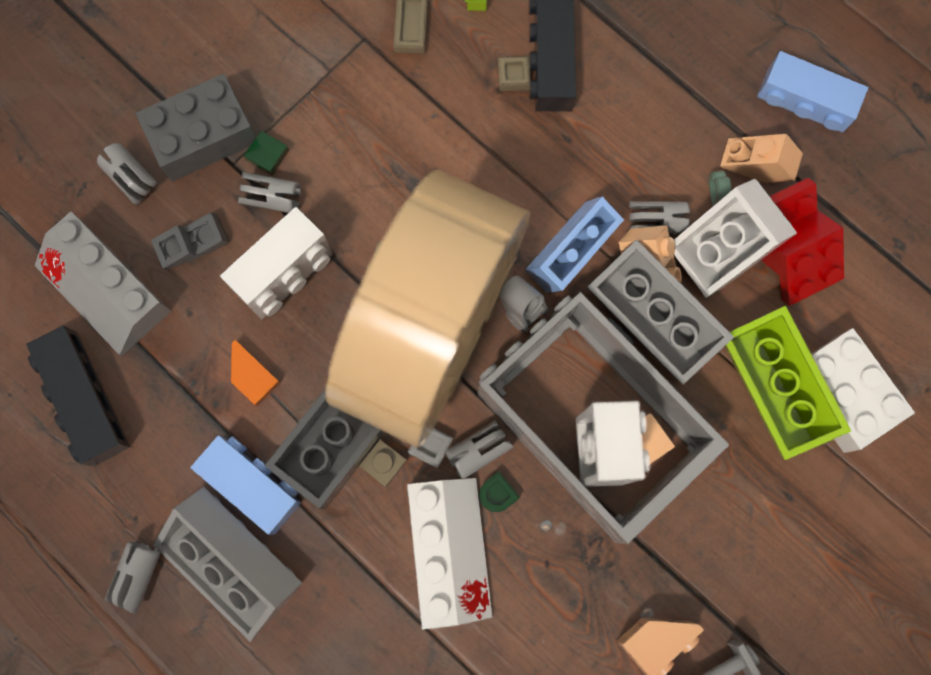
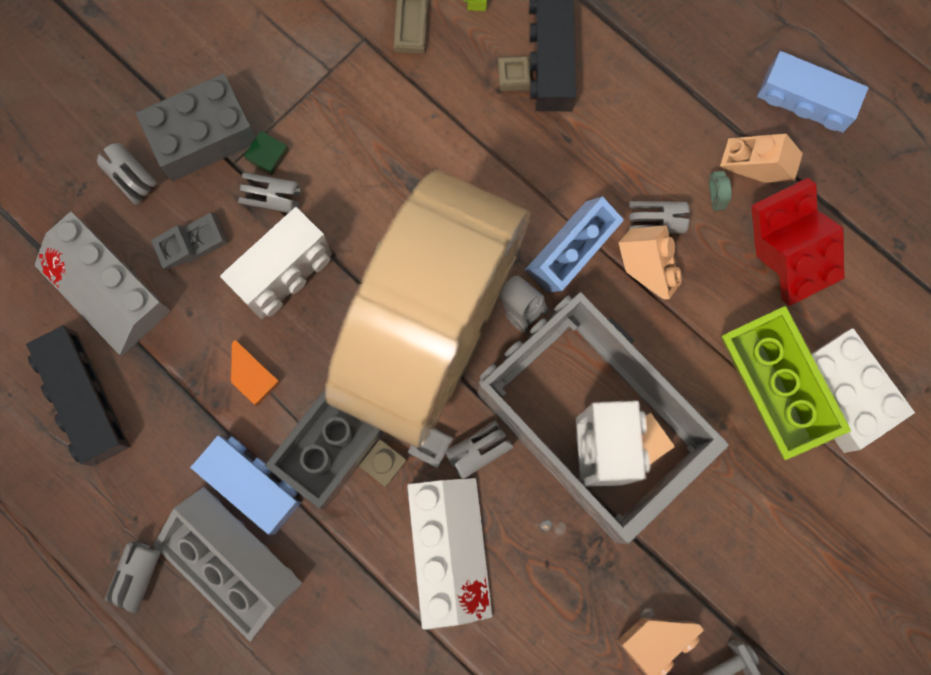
(497, 494): dark green tile -> none
(660, 312): light grey slope -> none
(732, 237): white brick -> none

